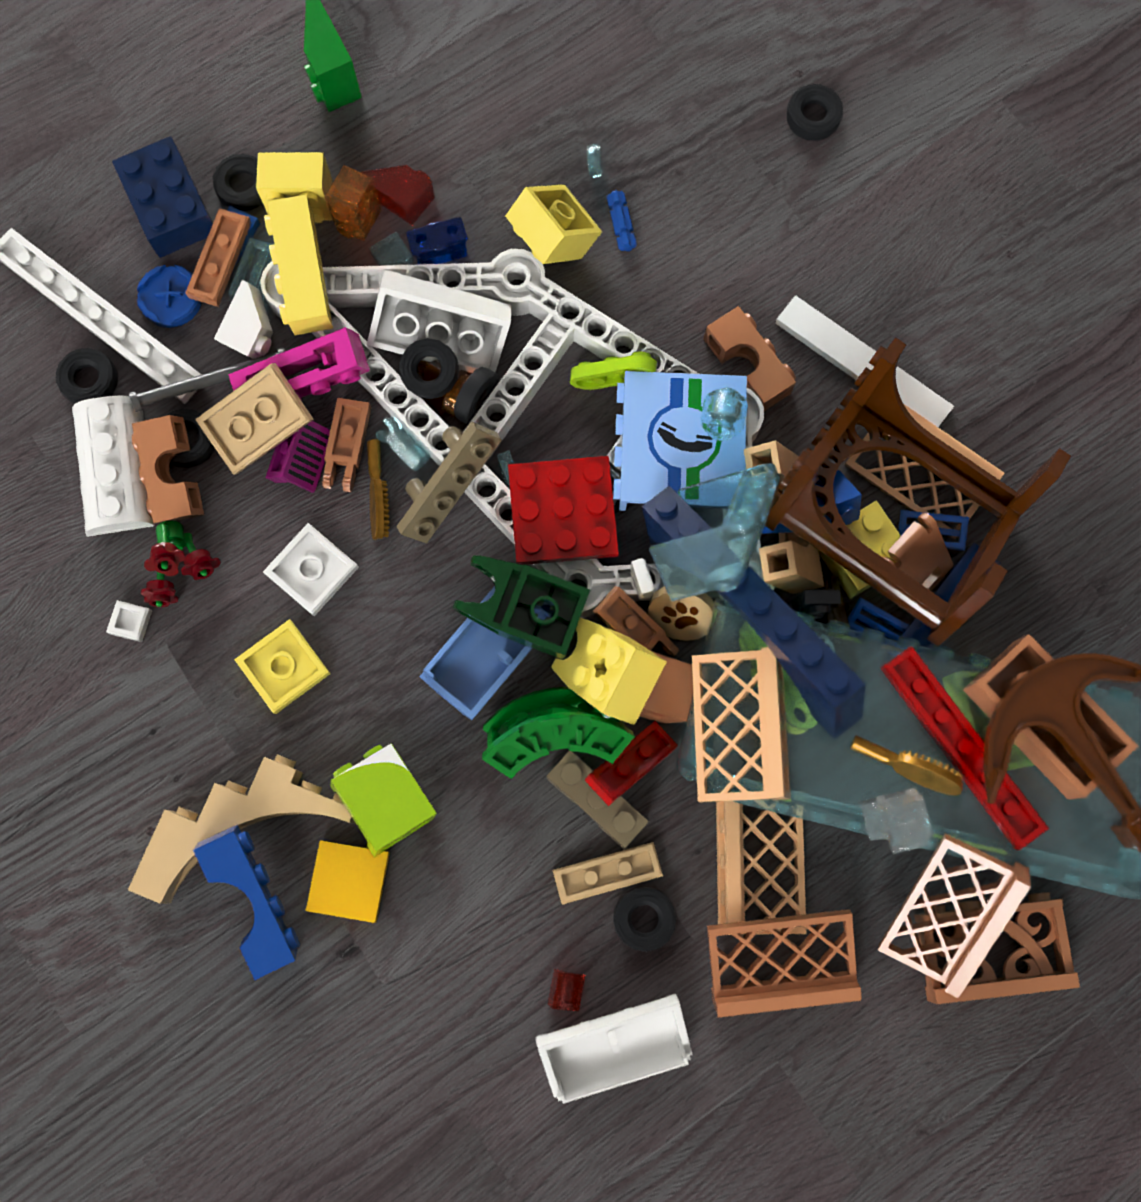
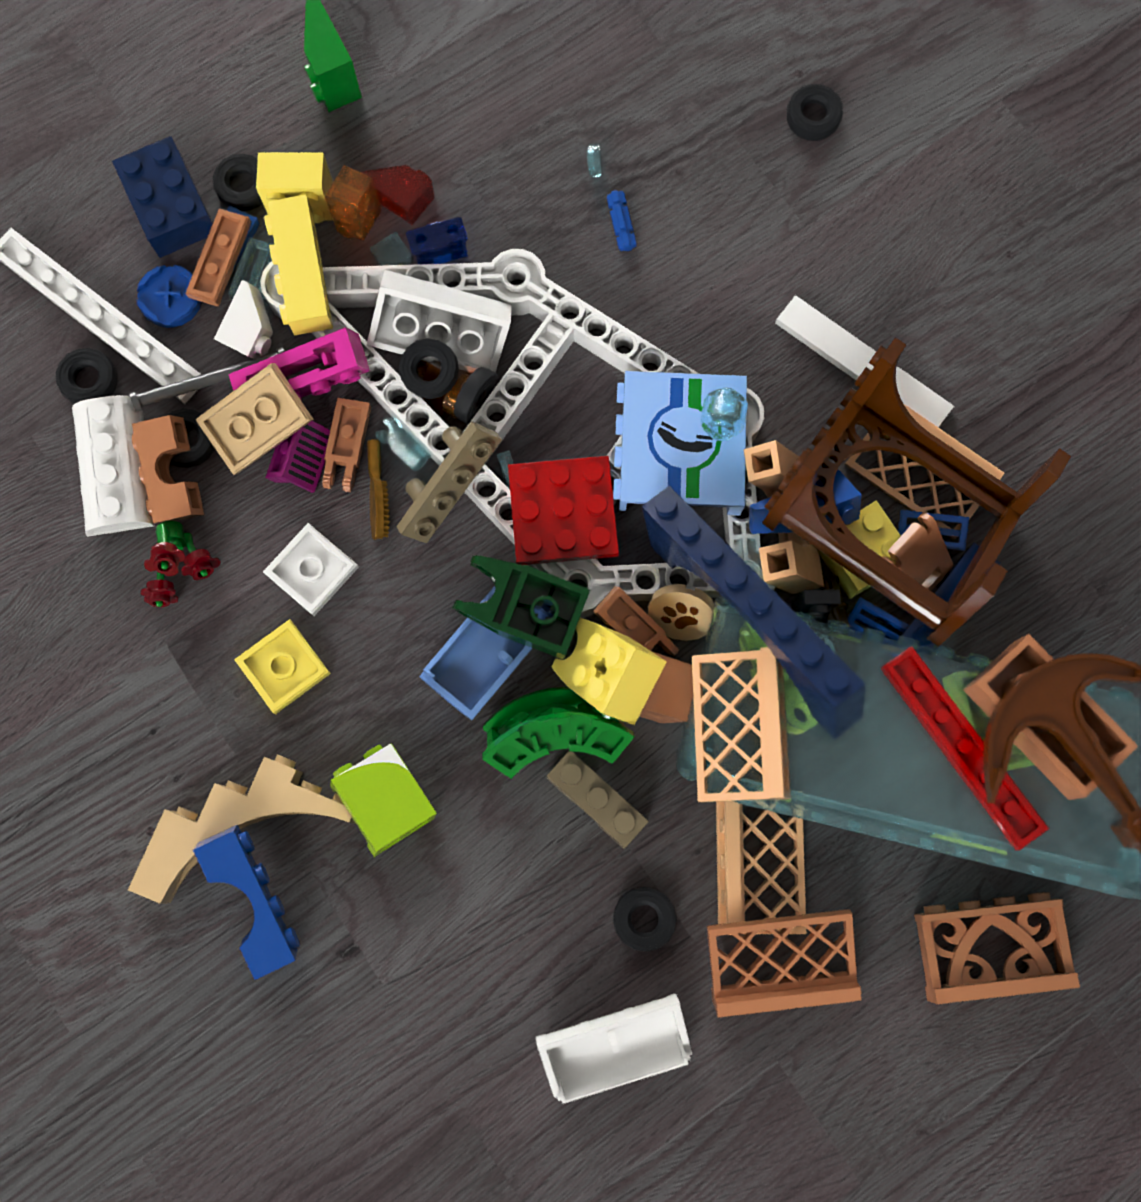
(129, 621): white tile -> none
(347, 882): yellow tile -> none
(553, 223): light yellow brick -> none
(566, 990): clear red slope -> none
(607, 873): tan tile -> none
(610, 371): lime plate -> none
(633, 763): red tile -> none
(642, 579): white tile -> none
(718, 558): clear light blue windscreen -> none
(738, 336): nougat arch -> none
(899, 819): clear brick -> none
(912, 767): pearl gold piece -> none
(985, 924): fence -> none

